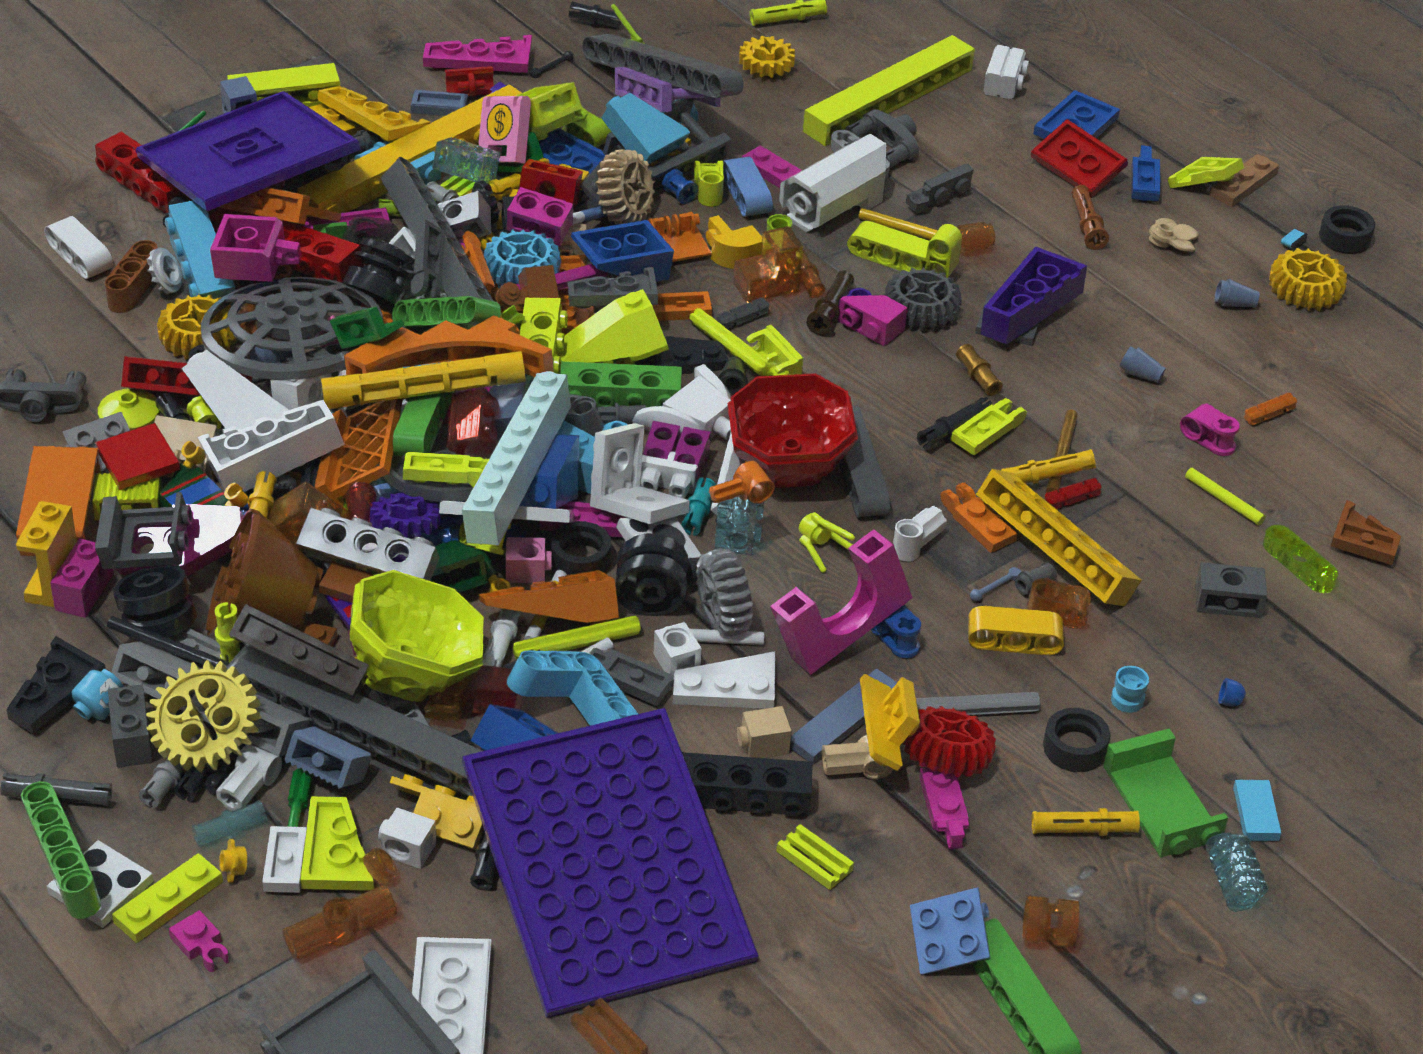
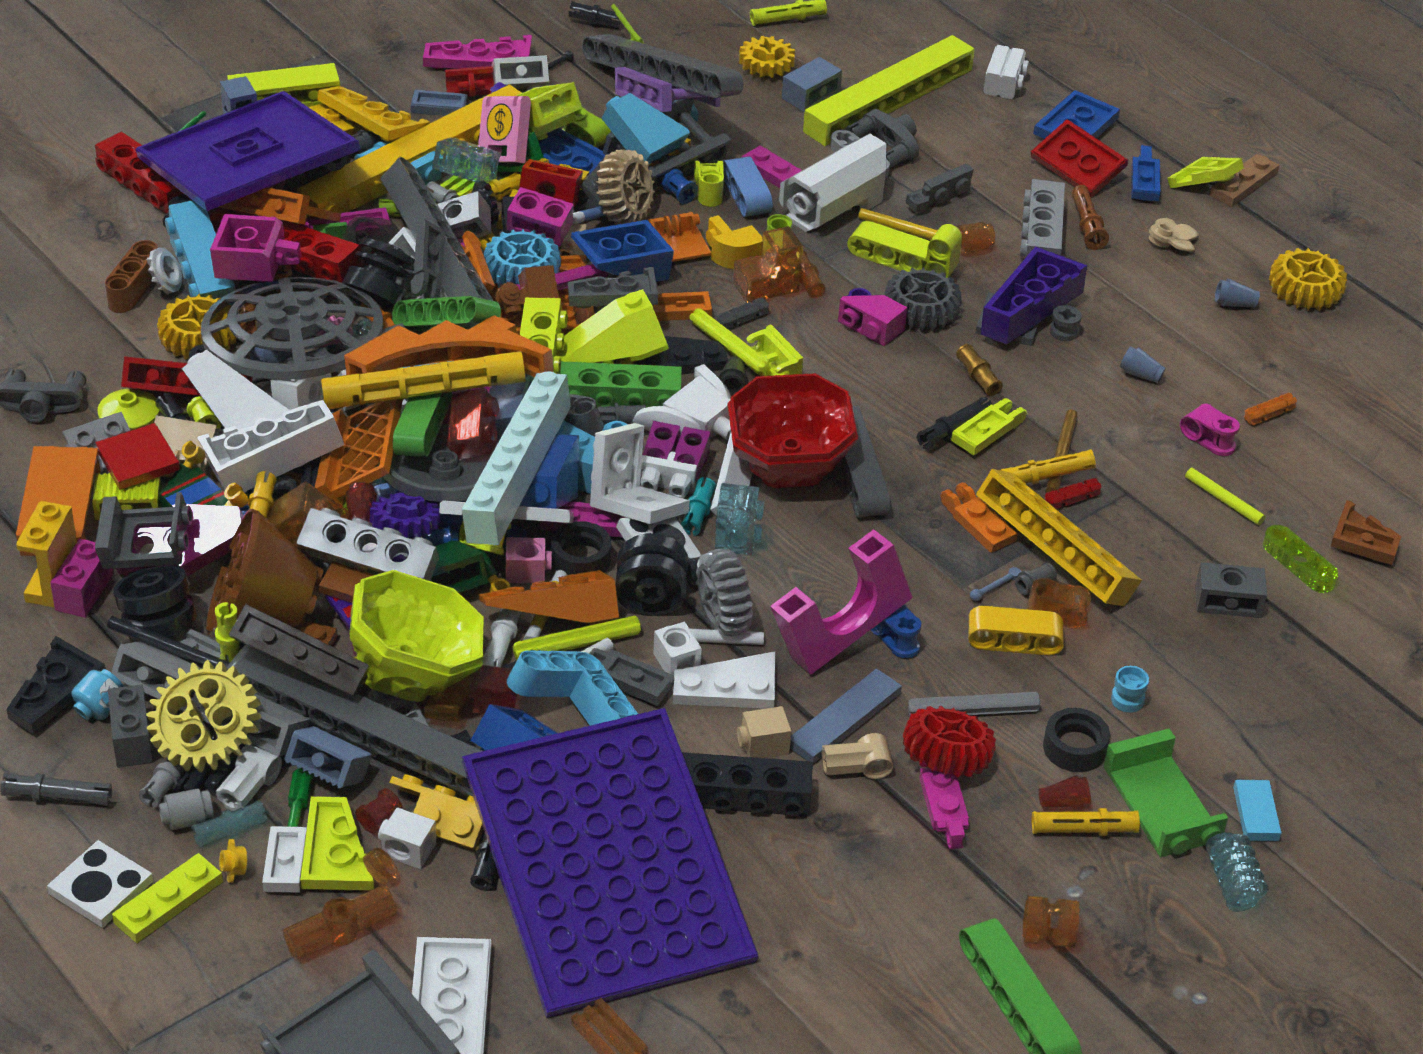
(61, 850): bright green beam -> none
(78, 247): white beam -> none
(186, 808): none -> light grey brick
(199, 937): dark pink plate -> none
(362, 327): green panel -> none
(378, 810): none -> clear red bush
(443, 468): neon yellow hinge -> none
(513, 316): lime hand -> none
(521, 71): none -> white brick
(747, 483): orange axle -> none
(811, 83): none -> sand blue brick
(819, 531): neon yellow plant -> none
(819, 854): neon yellow tile -> none
(827, 308): dark brown pin -> none
(888, 718): yellow bracket -> none
(914, 533): white piece -> none
(950, 931): medium blue hinge -> none
(1043, 217): none -> light grey brick
(1065, 323): none -> dark grey wheel
(1067, 794): none -> clear red cone
(1231, 693): blue hinge -> none
(1294, 239): medium azure piece -> none
(1347, 217): black tyre -> none

